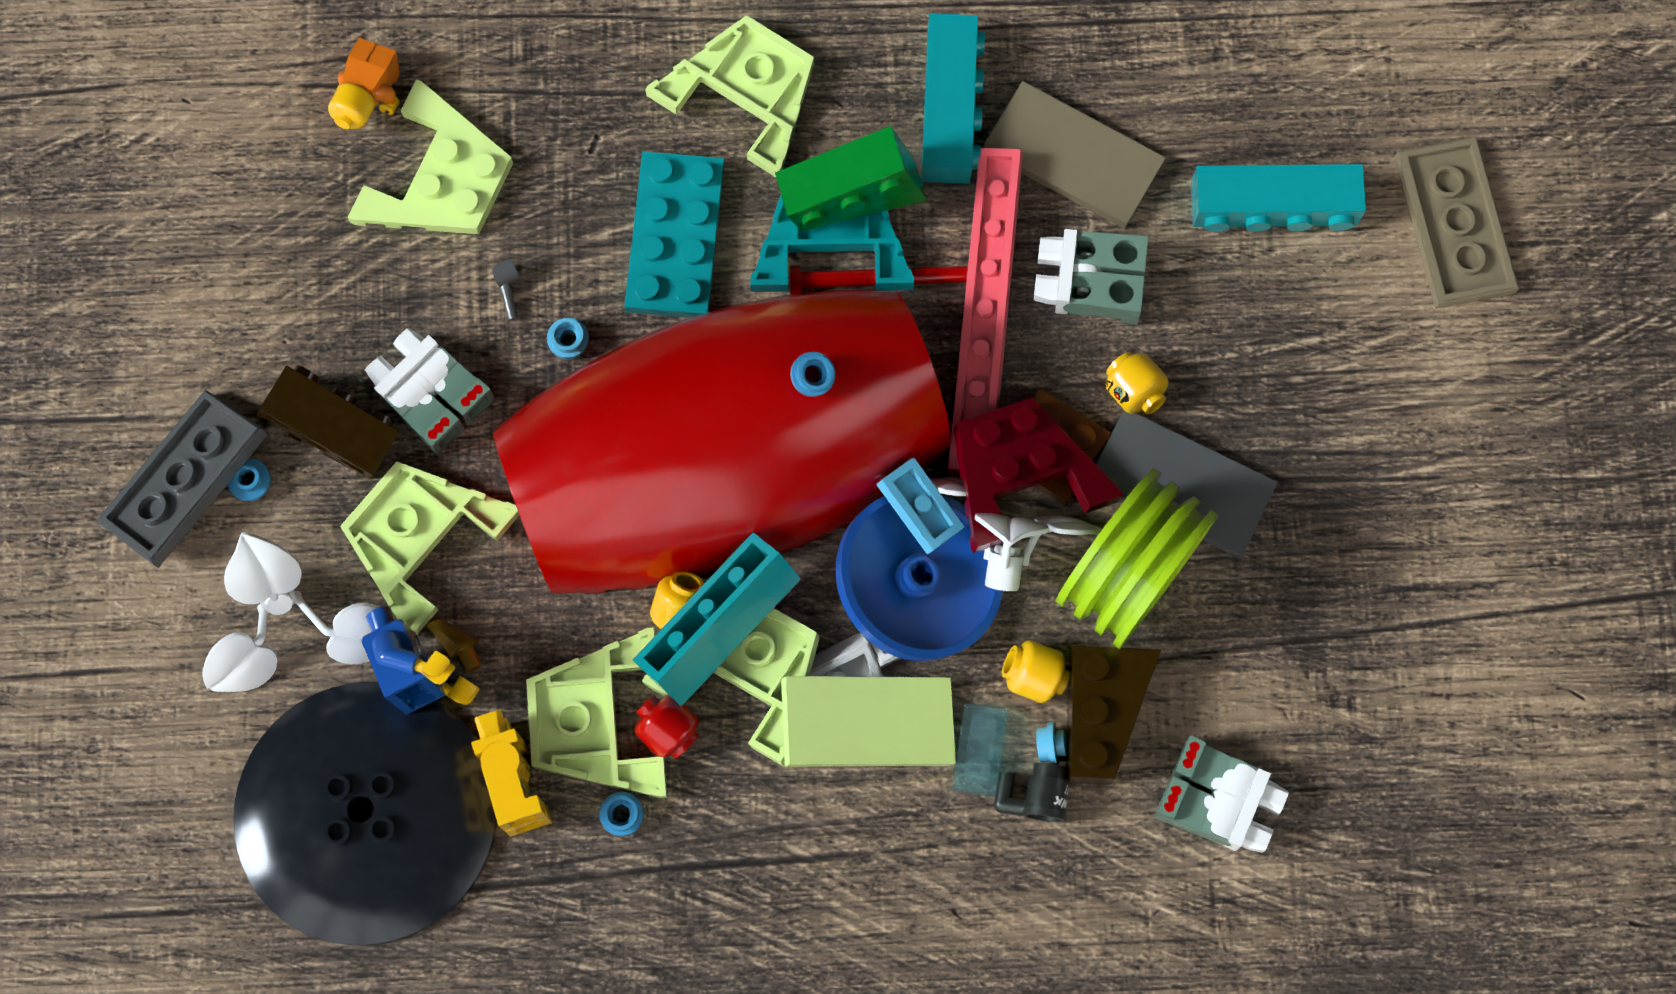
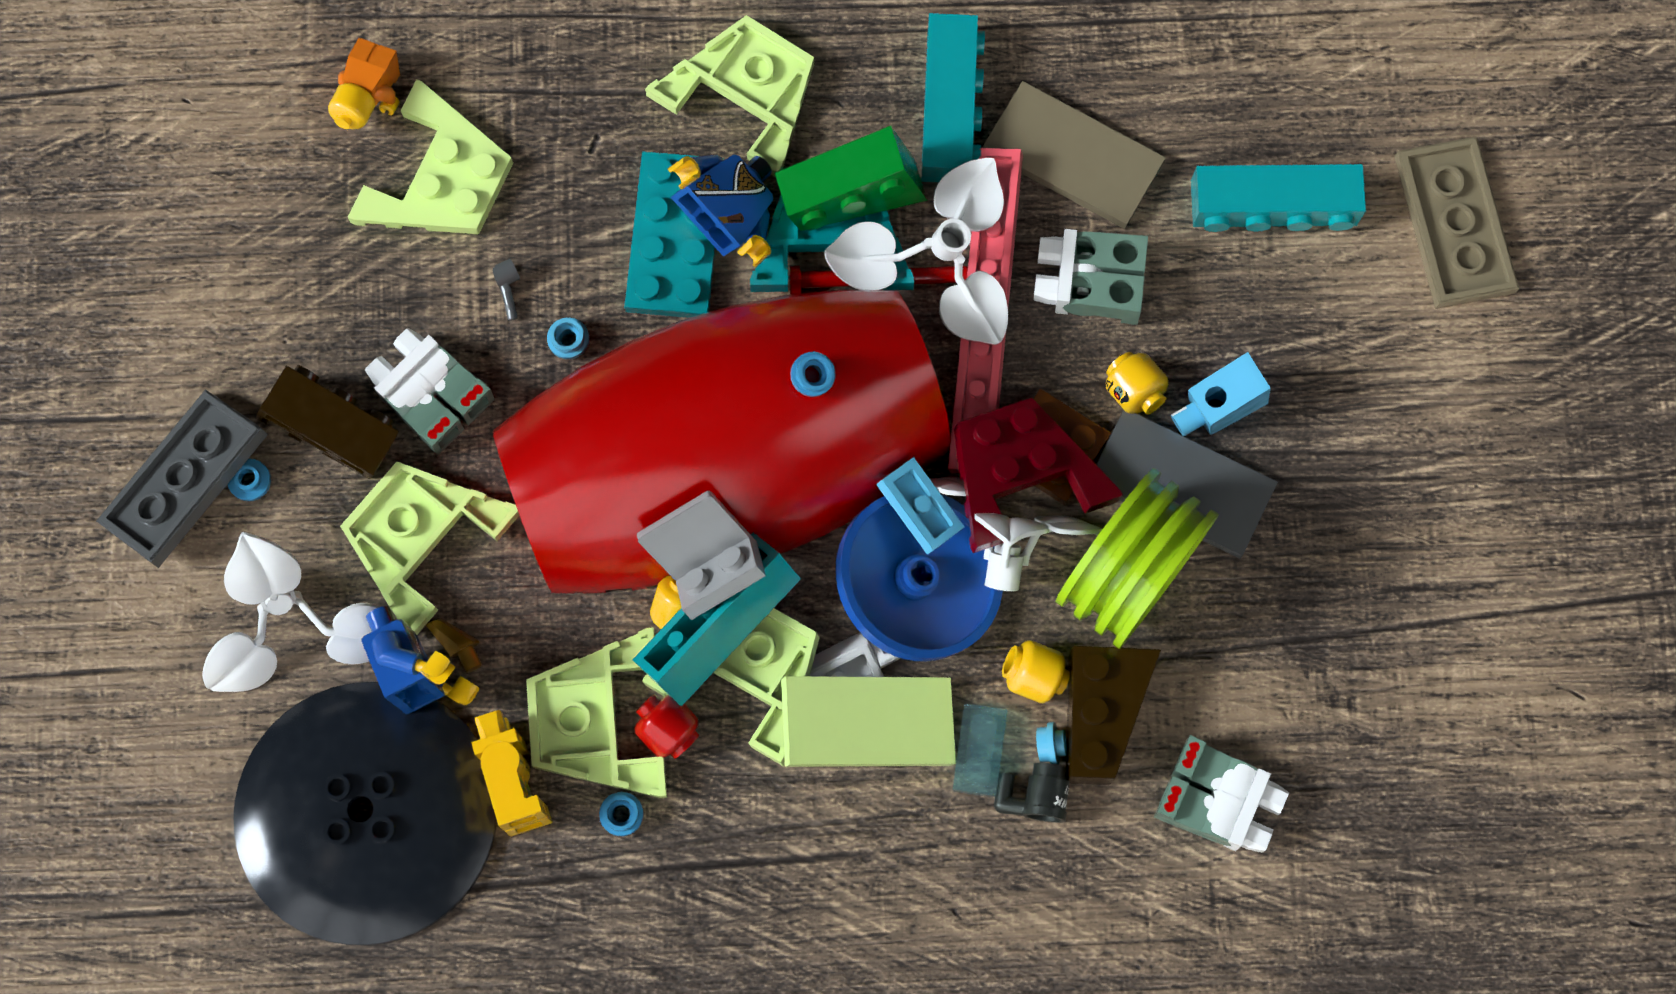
(704, 553): none -> light grey bracket
(727, 201): none -> blue torso
(973, 202): none -> white plant
(1236, 385): none -> medium azure torso

